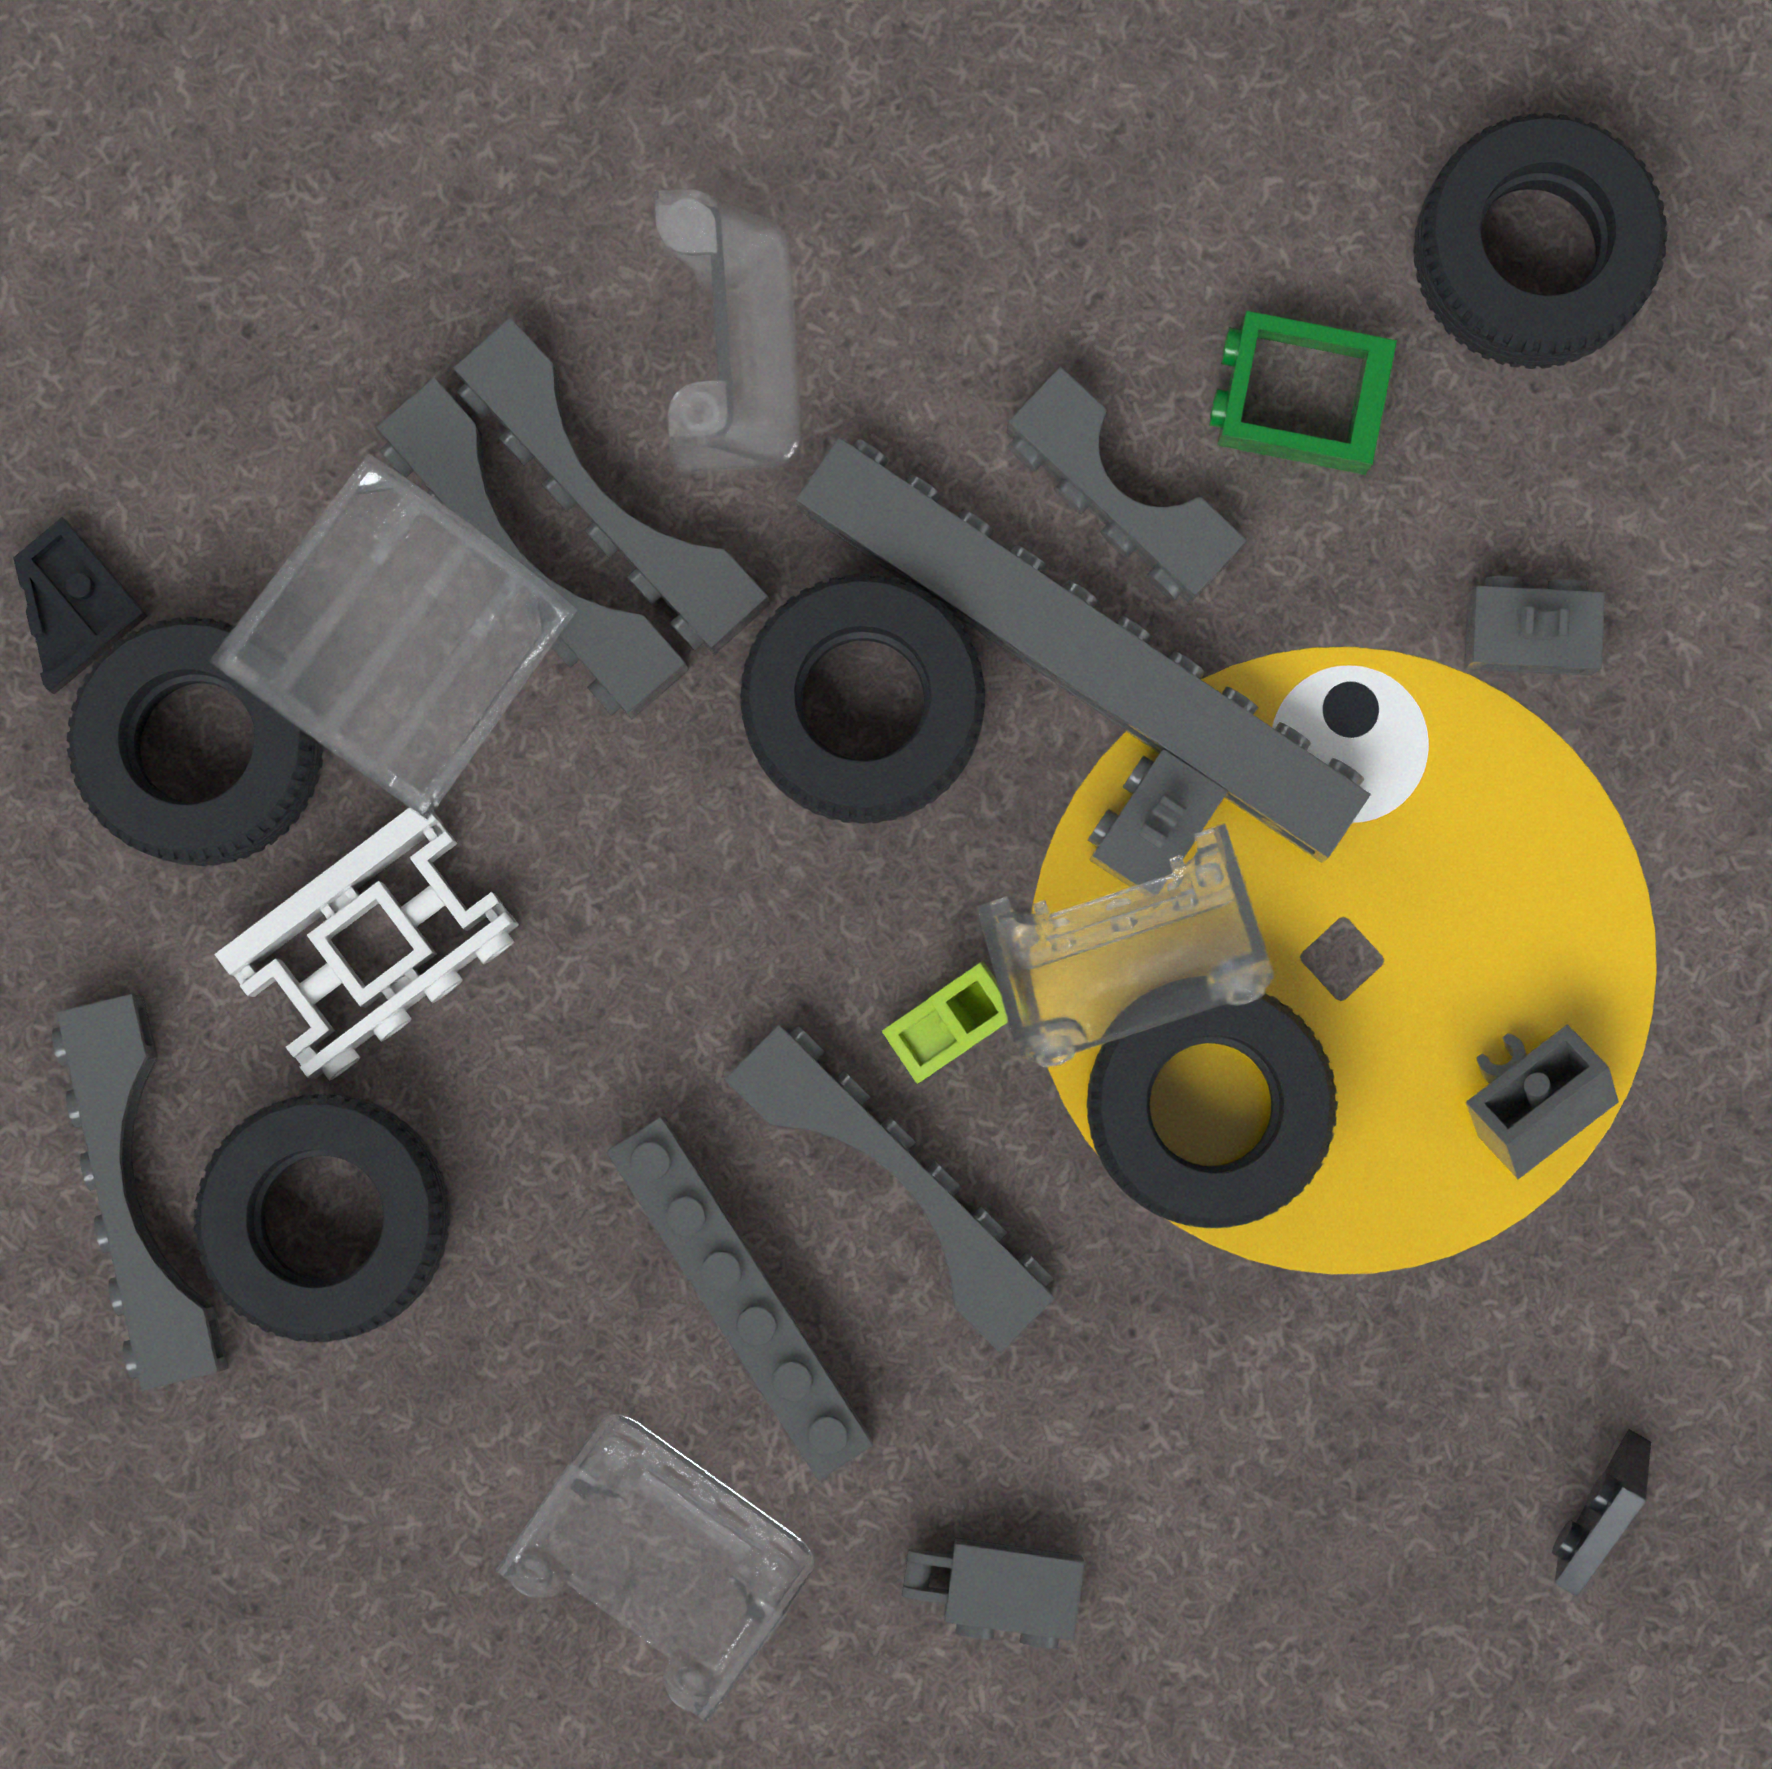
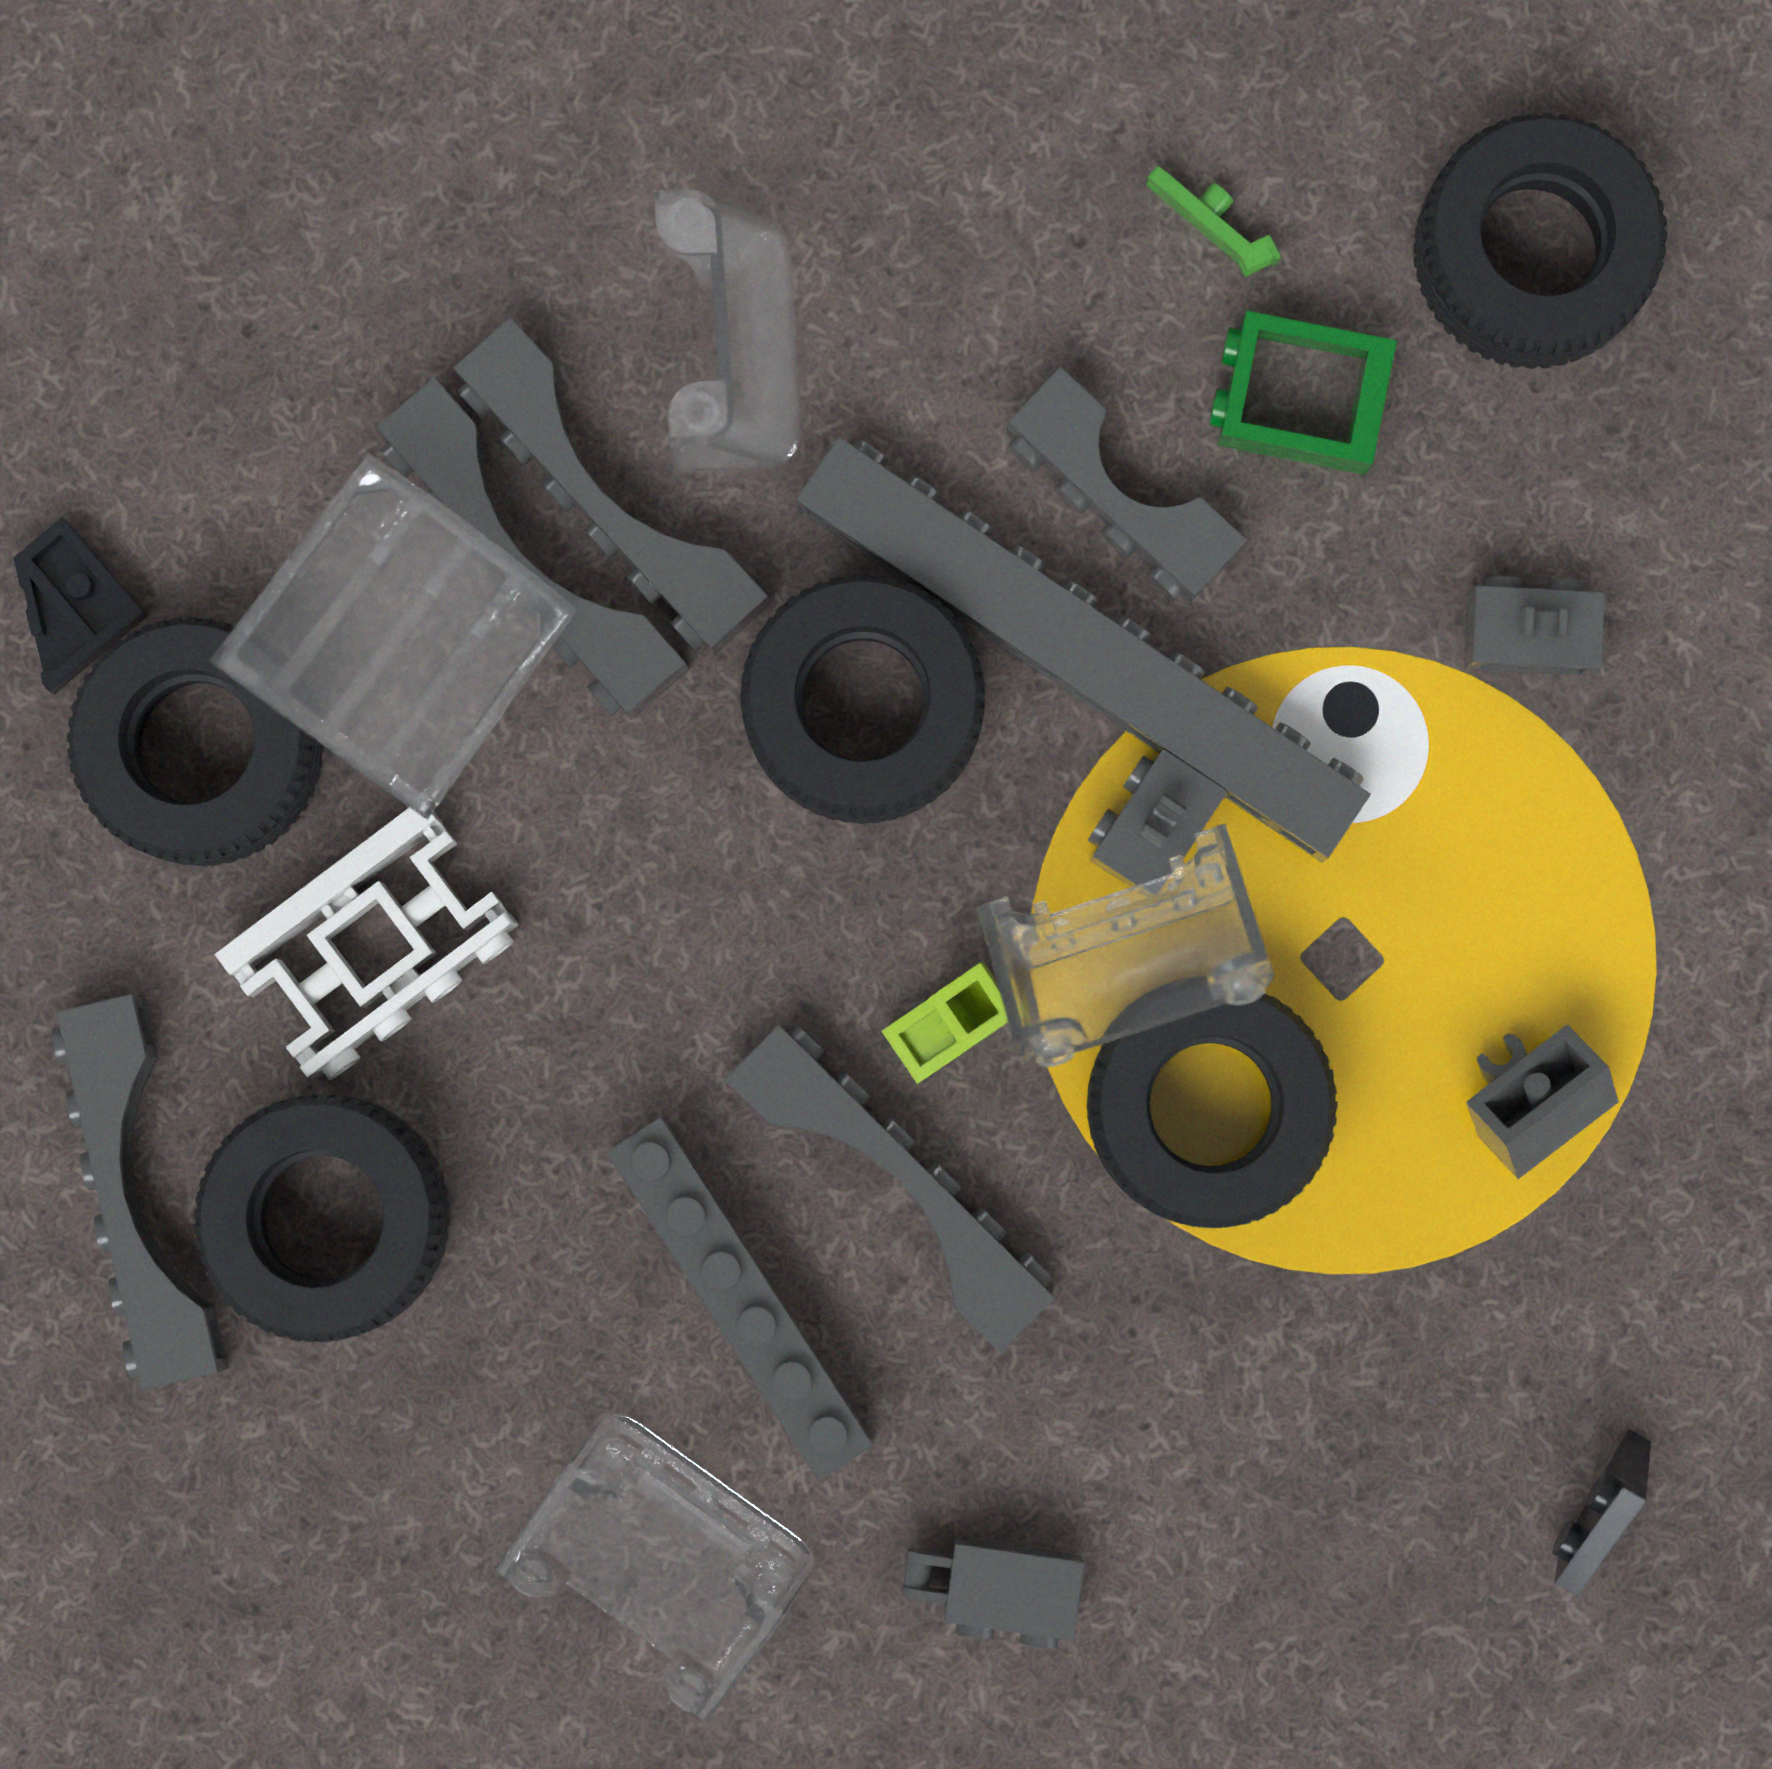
(1205, 216): none -> bright green piece

